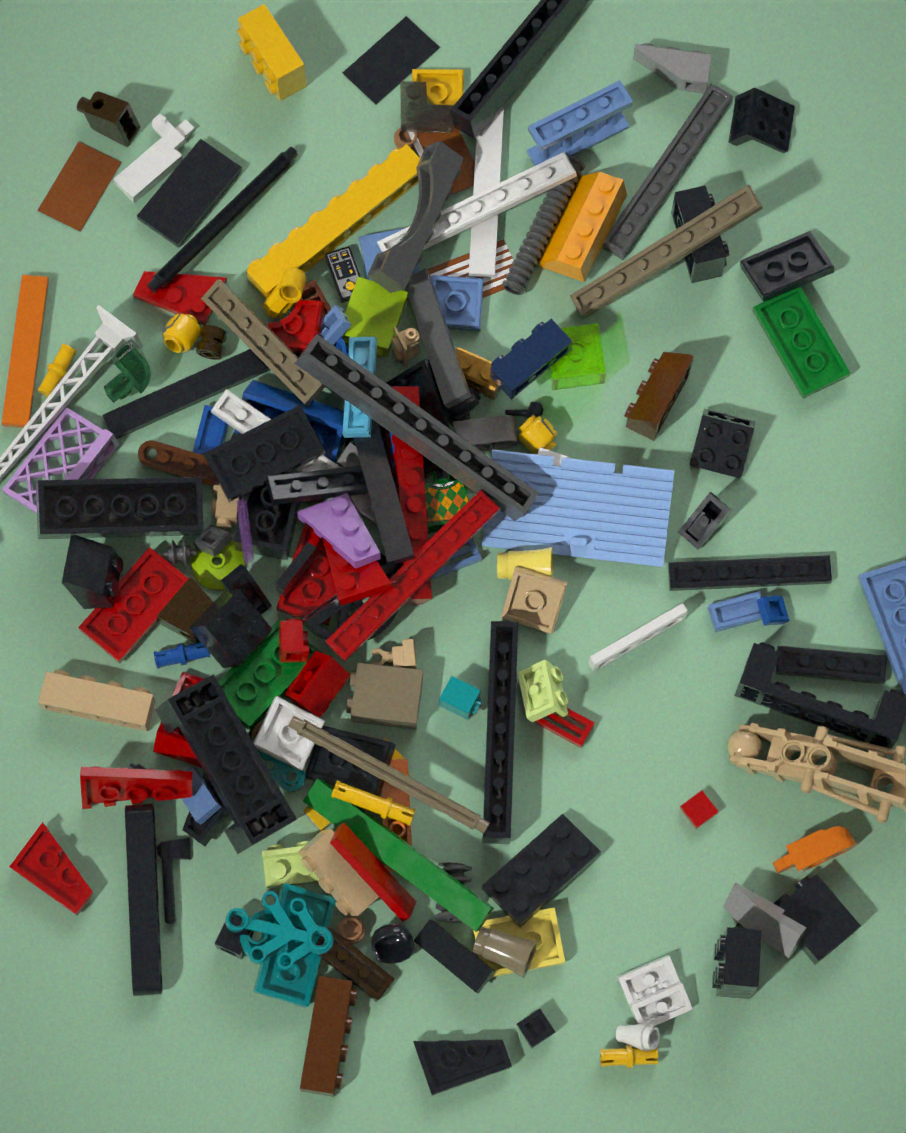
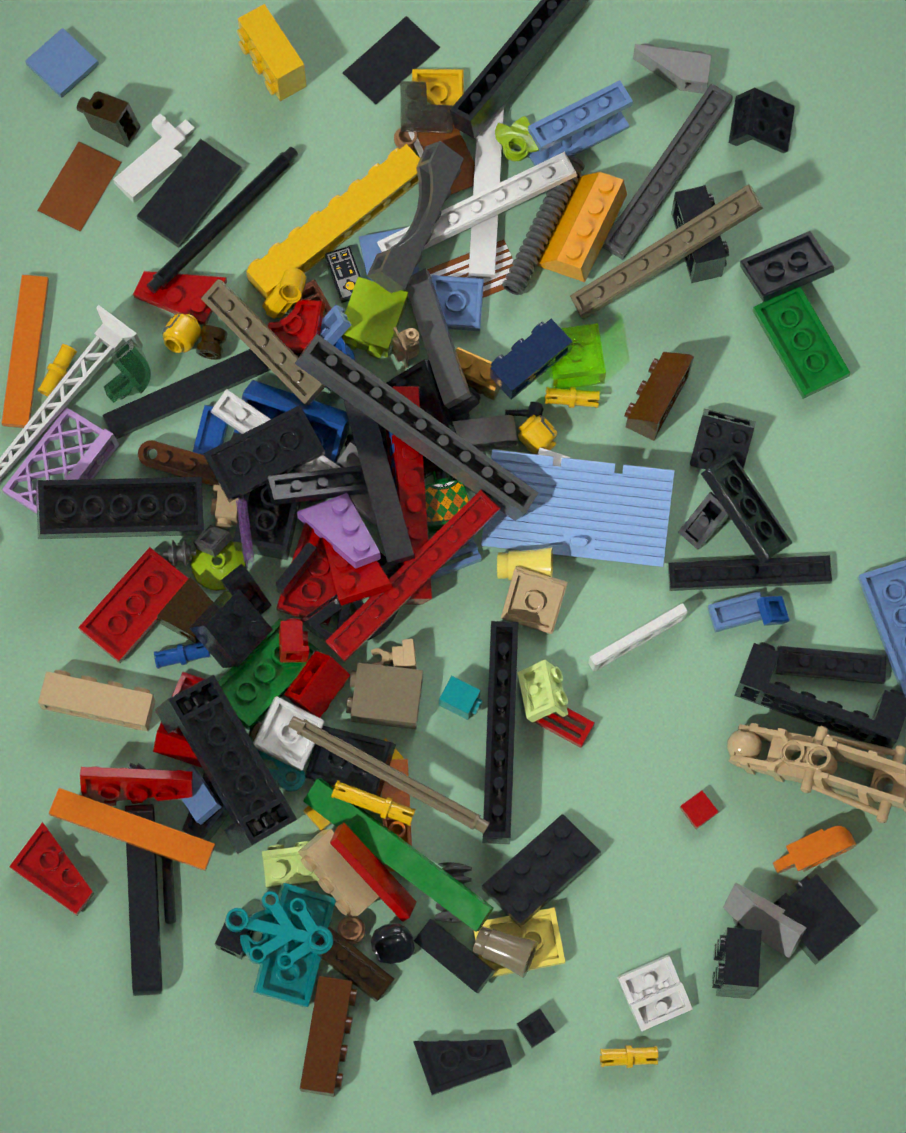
(61, 62): none -> medium blue tile
(92, 573): black slope -> none
(132, 829): none -> orange tile
(364, 352): medium azure tile -> none
(516, 137): none -> lime plate
(572, 397): none -> yellow pin
(641, 1036): white cone -> none
(746, 508): none -> black tile

